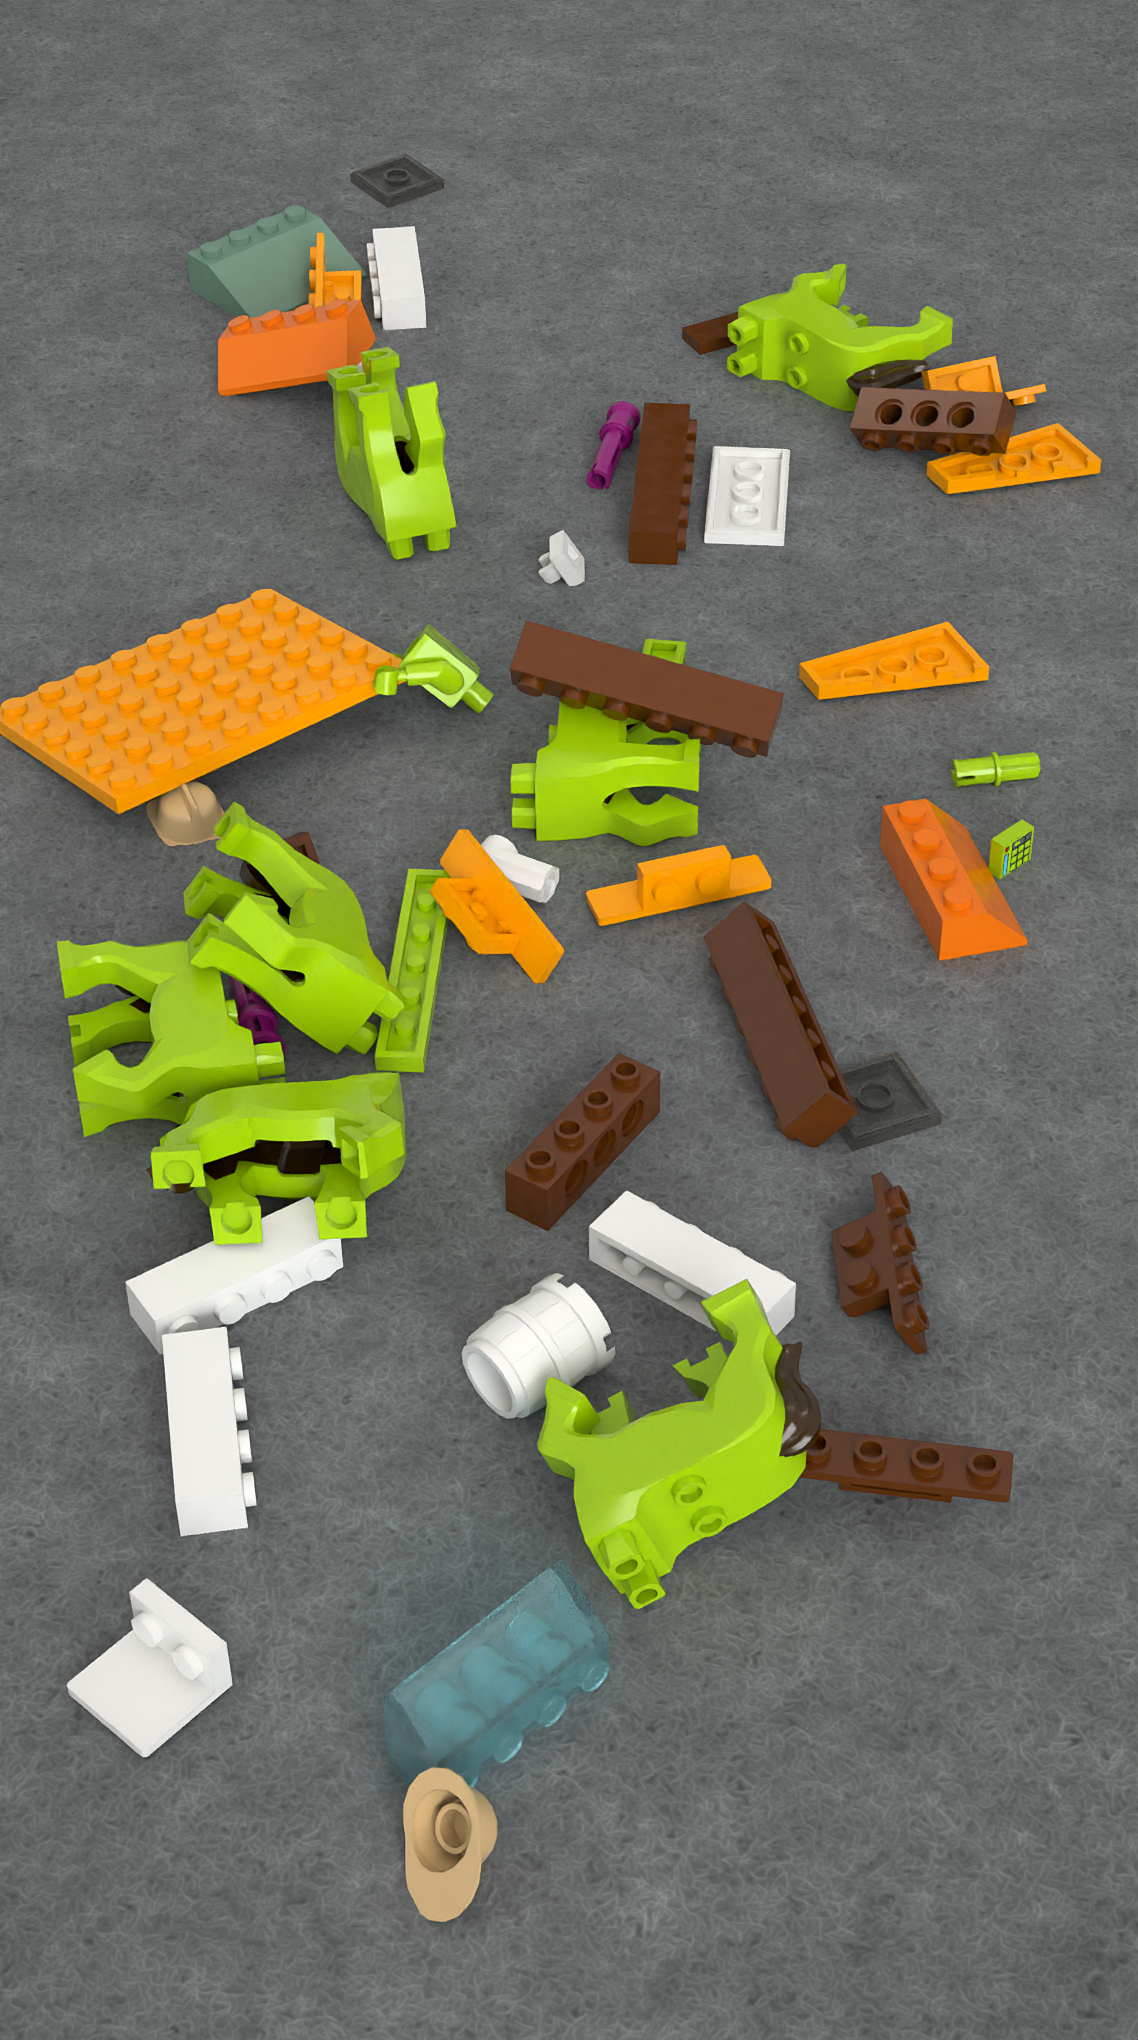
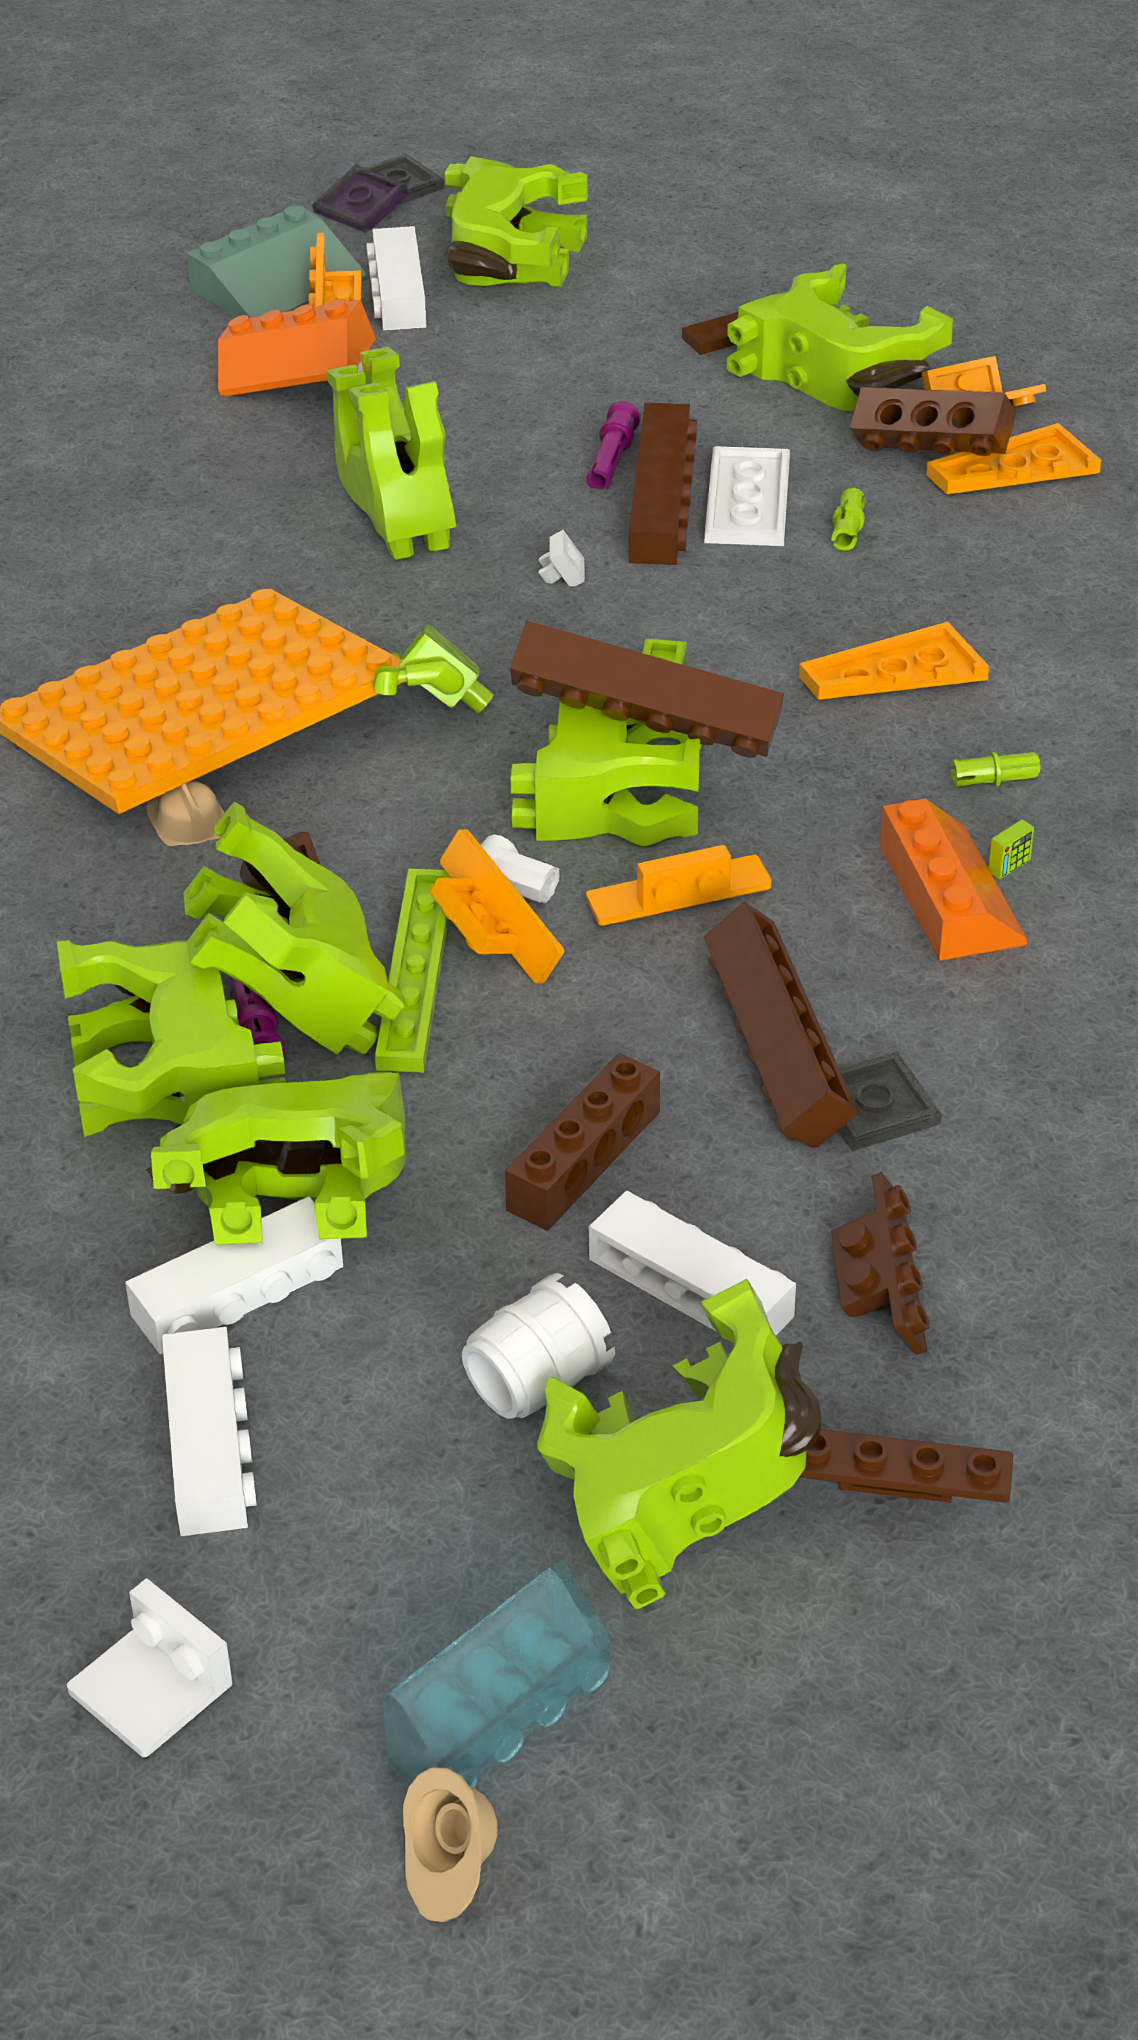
(360, 198): none -> clear smoke tile
(501, 237): none -> lime piece
(848, 519): none -> lime pin

